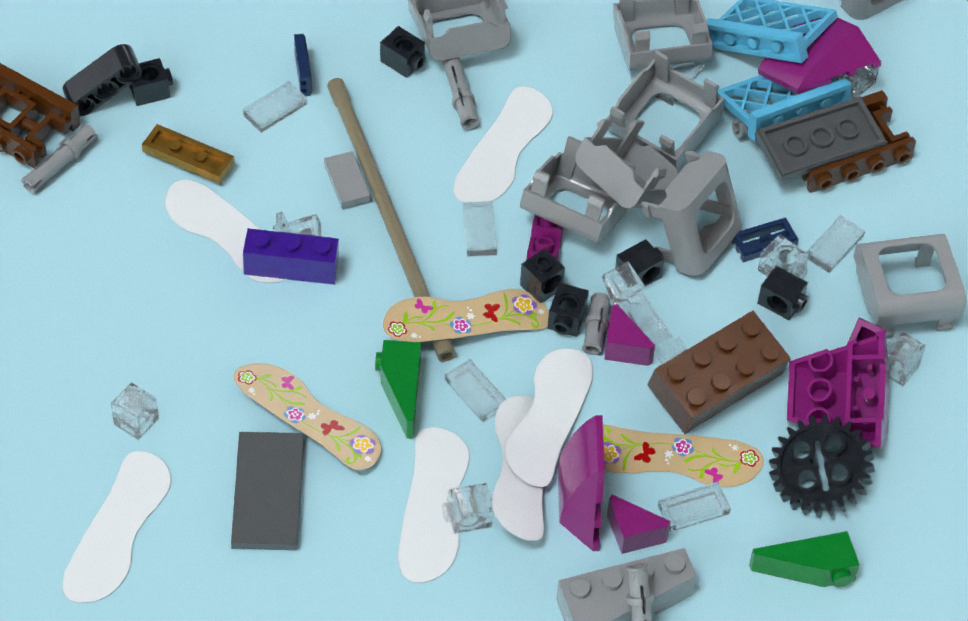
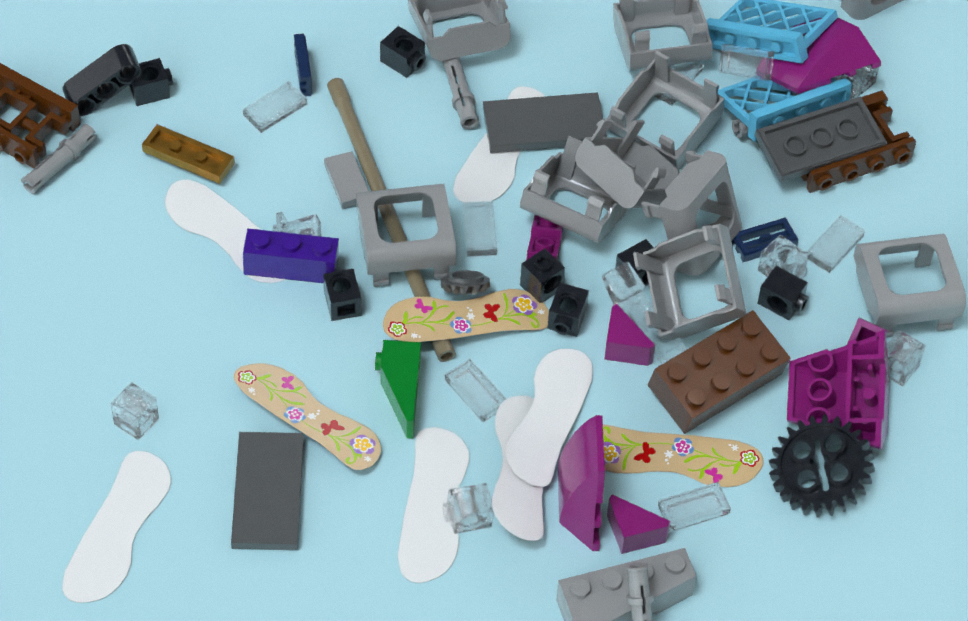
(344, 304): none -> black brick
(388, 257): none -> light grey piece
(465, 282): none -> dark grey gear
(540, 121): none -> dark grey tile
(596, 323): light grey pin -> none
(661, 268): none -> light grey piece
(746, 61): none -> clear tile
(813, 561): green slope -> none

